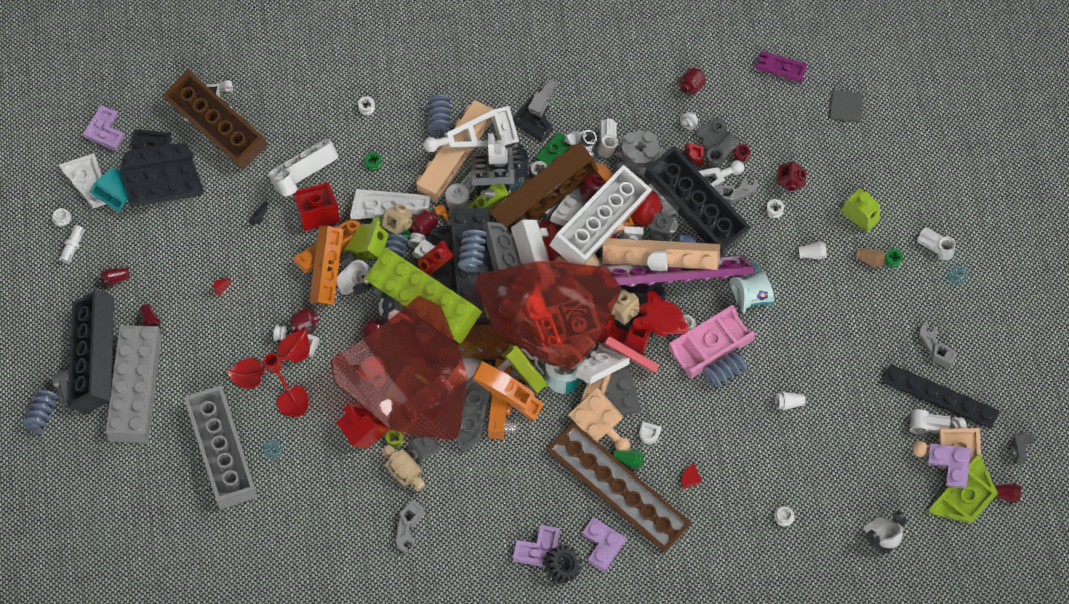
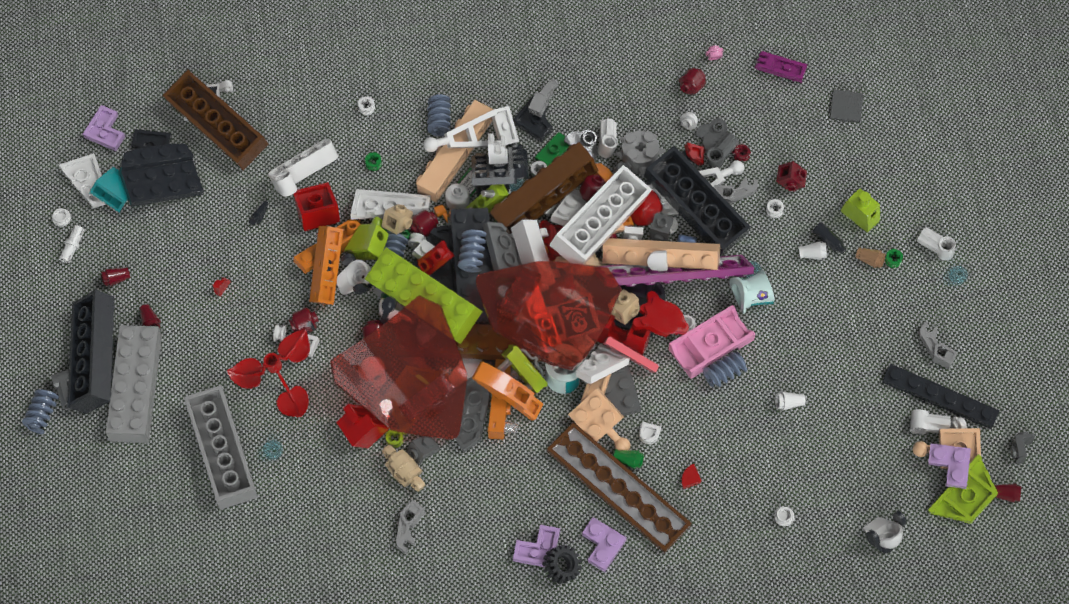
(714, 53): none -> bright pink plate
(829, 238): none -> black cylinder

